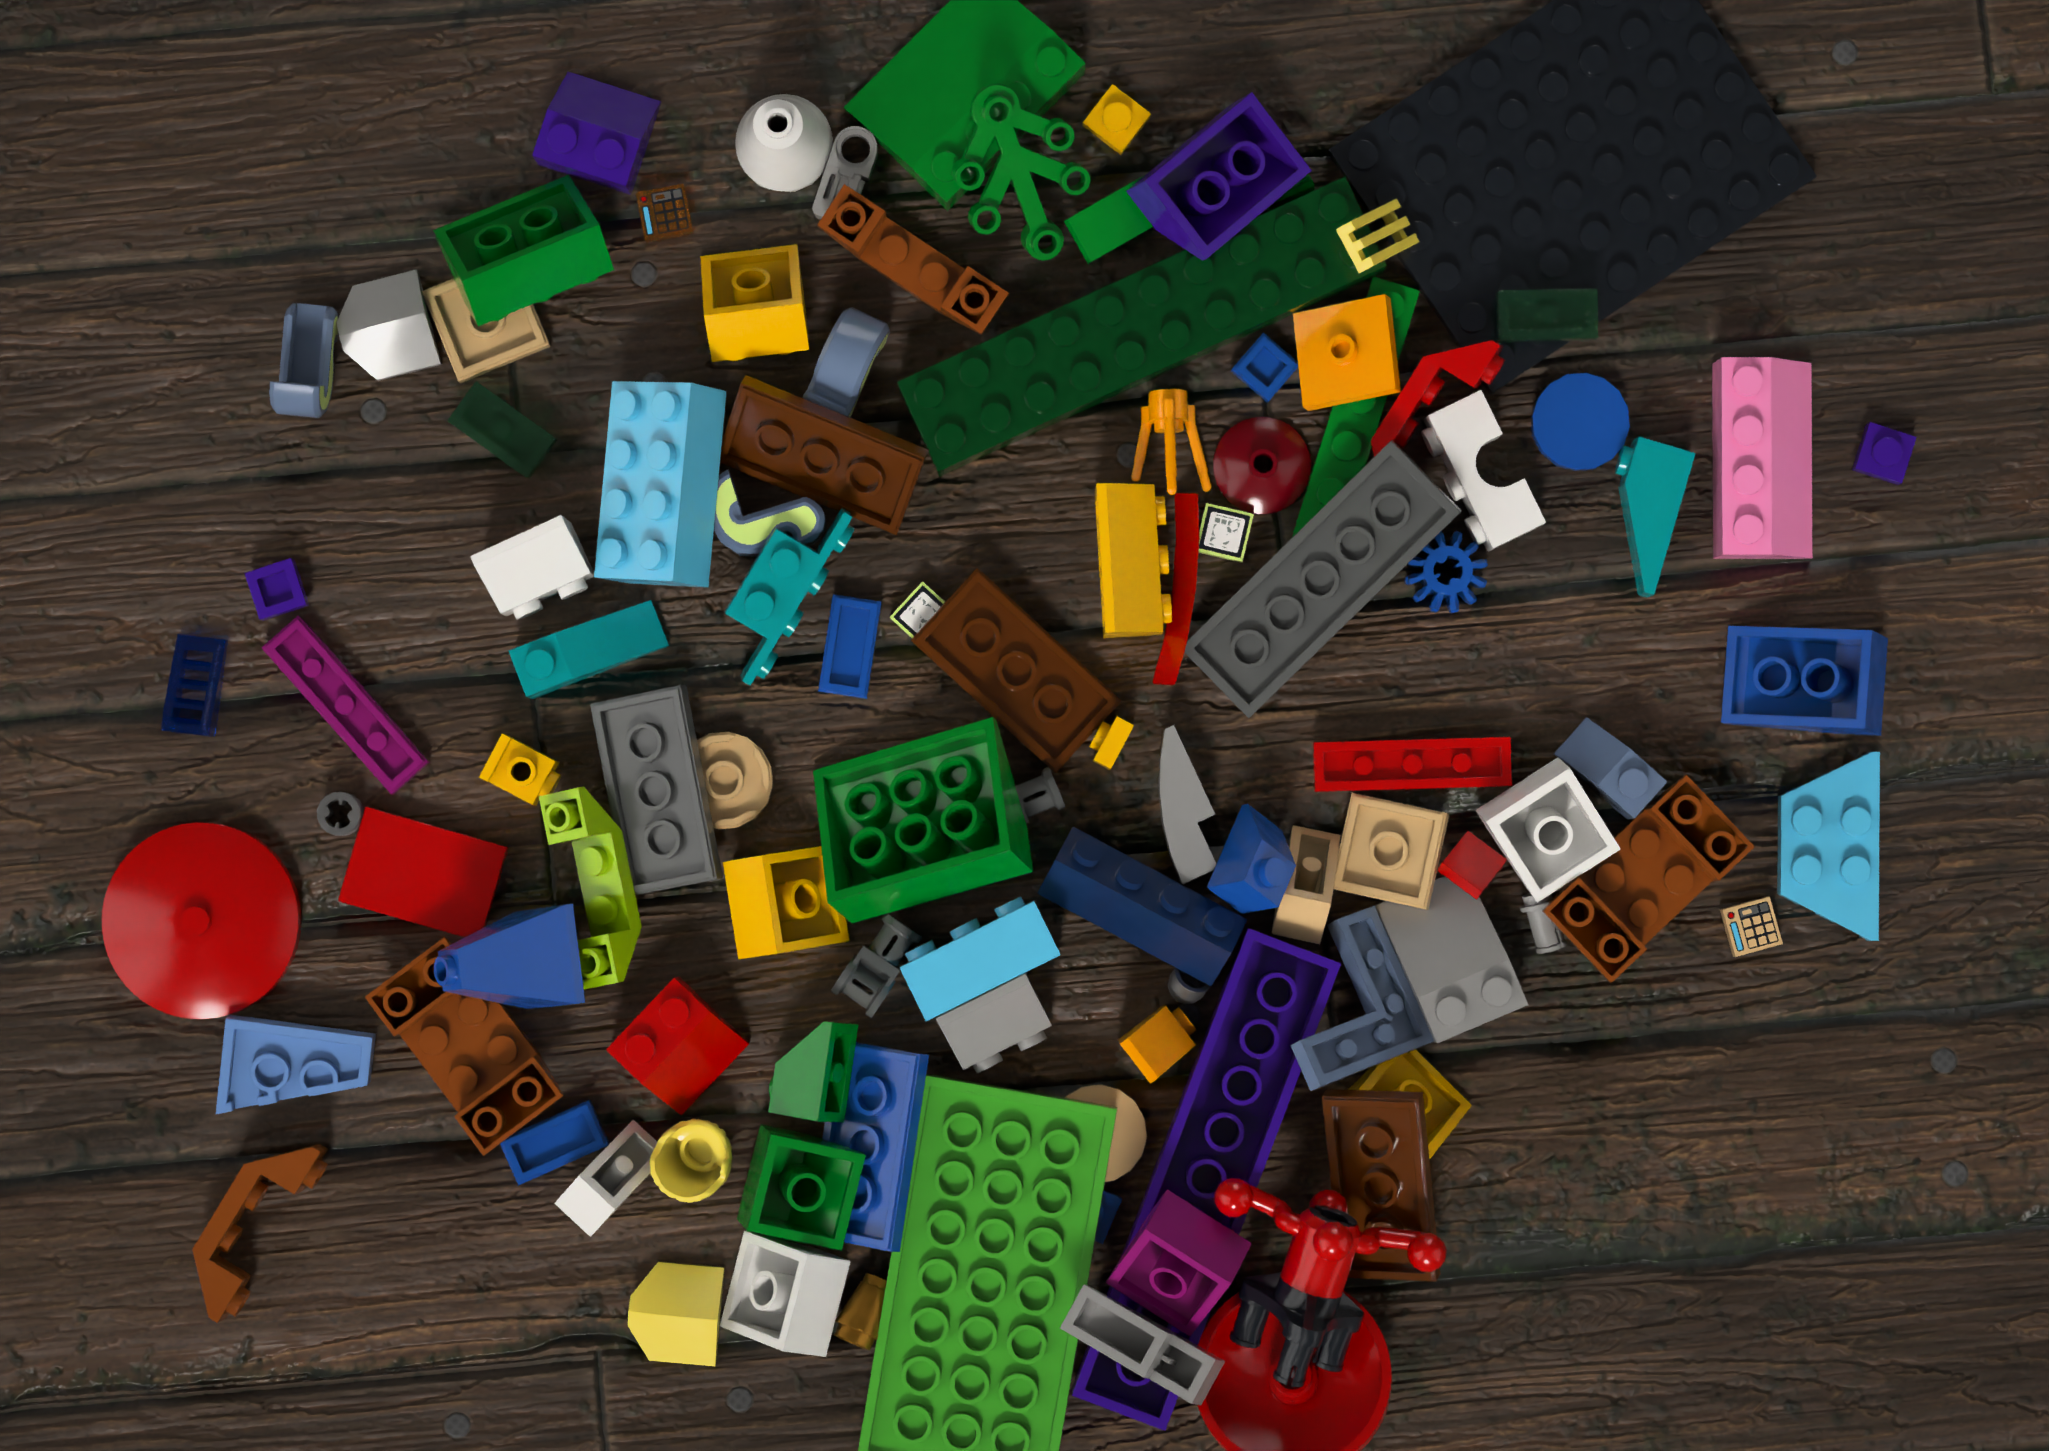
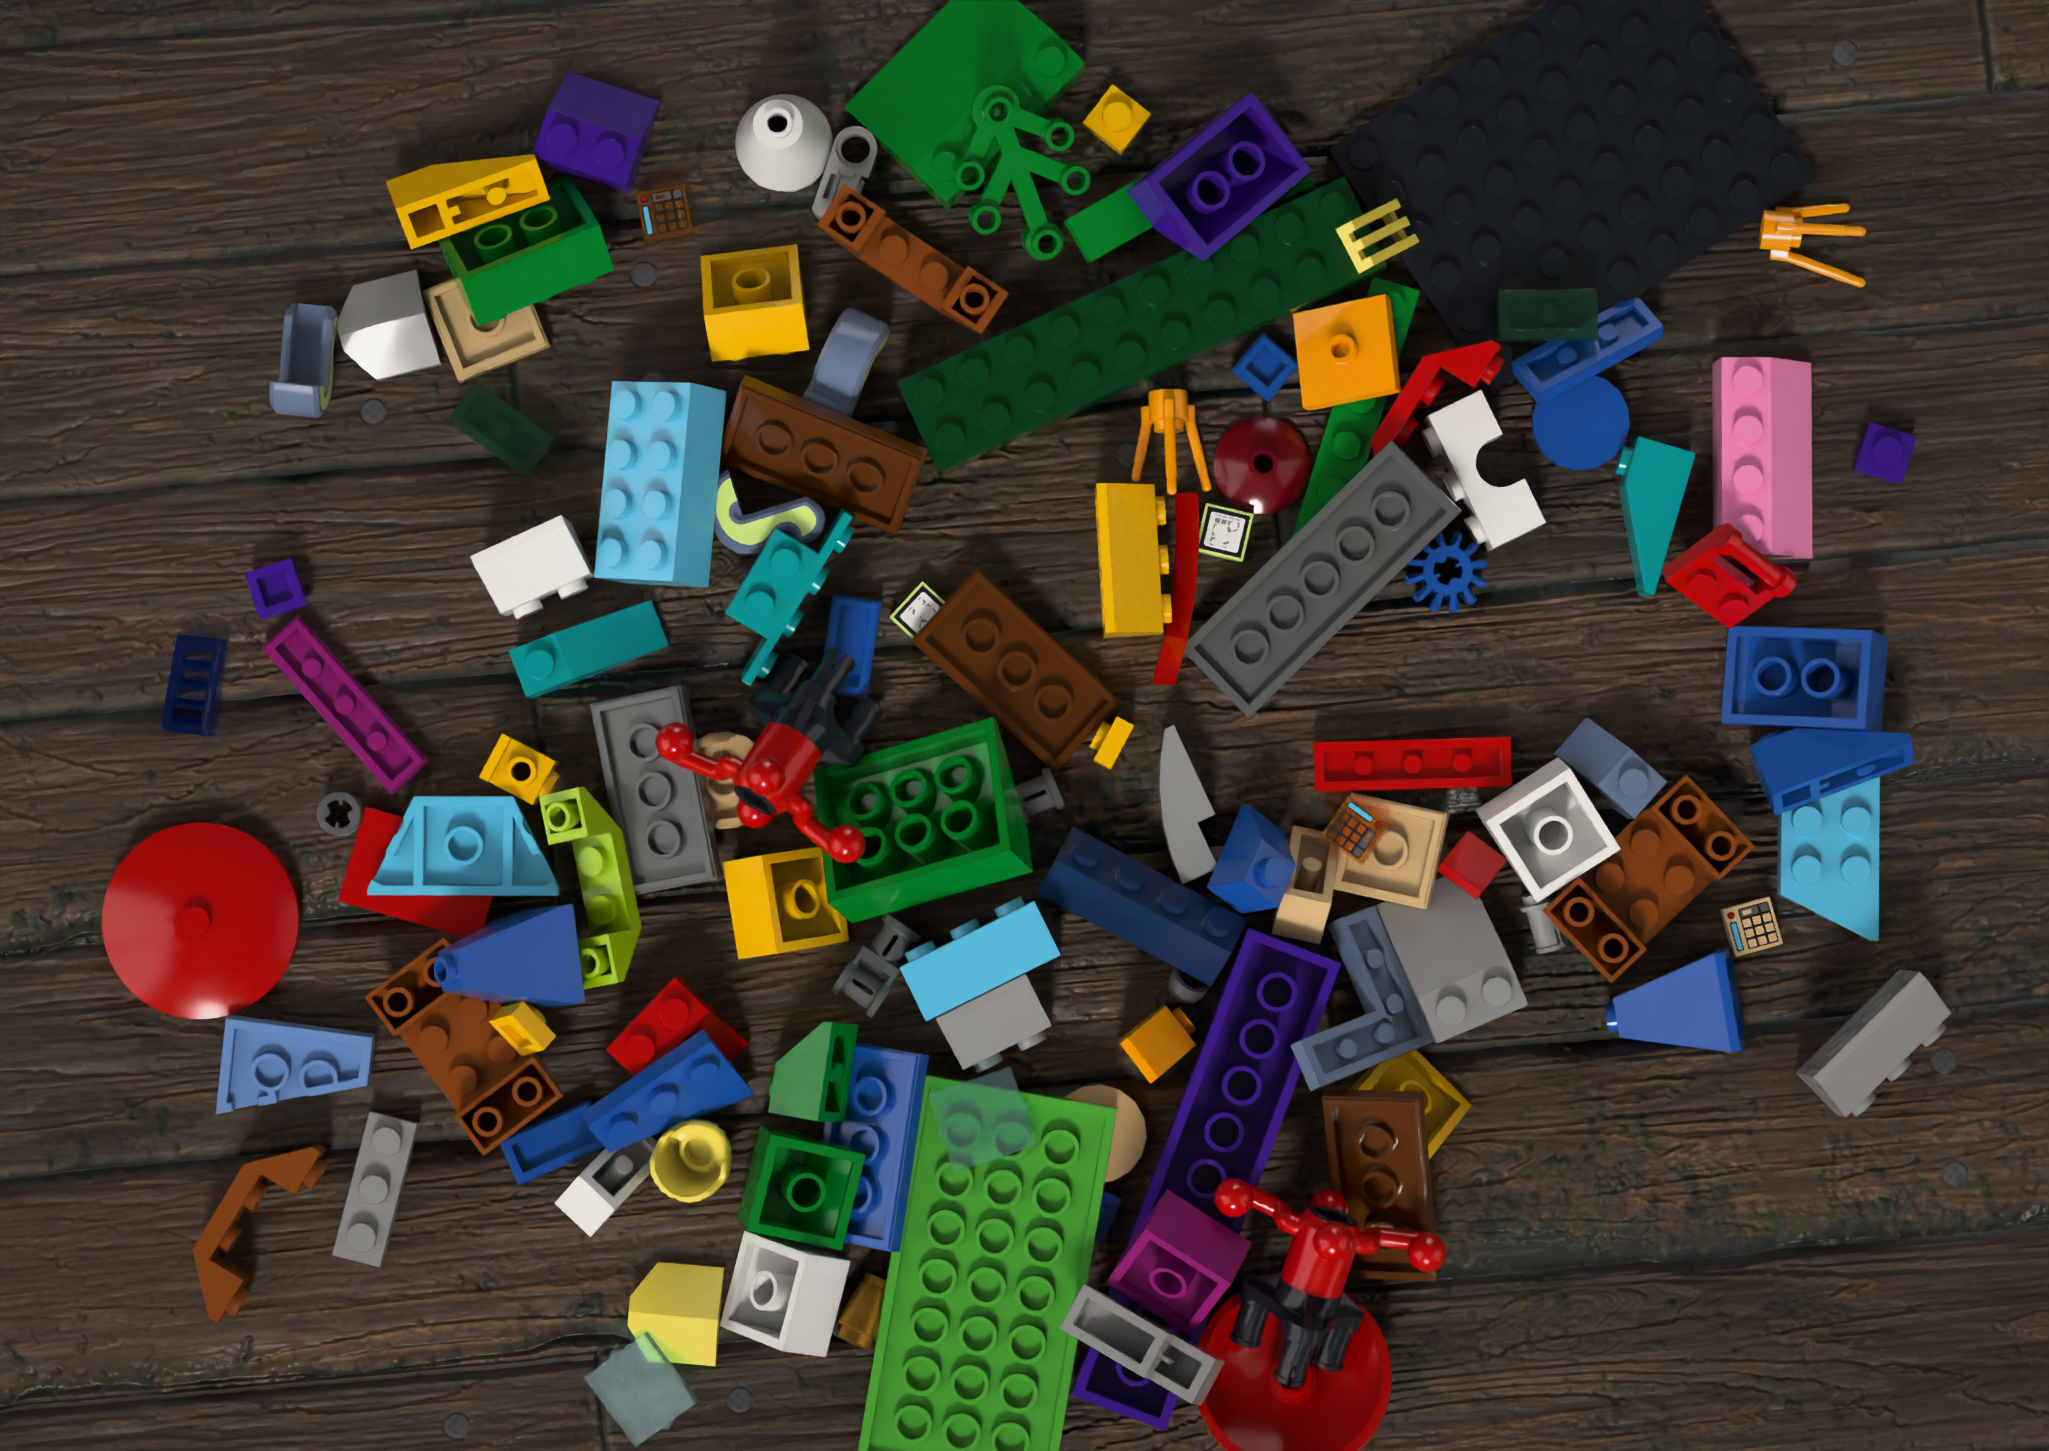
(375, 1188): none -> light grey plate
(464, 195): none -> yellow slope
(464, 850): none -> medium azure wing
(523, 1027): none -> yellow plate
(641, 1389): none -> clear light blue piece
(673, 1089): none -> blue wing
(795, 737): none -> wheel
(982, 1119): none -> clear light blue piece
(1355, 830): none -> clear orange tile
(1564, 364): none -> blue plate
(1684, 1007): none -> blue slope
(1722, 587): none -> red plate
(1785, 227): none -> light orange plant
(1820, 762): none -> blue slope
(1876, 1043): none -> light grey slope

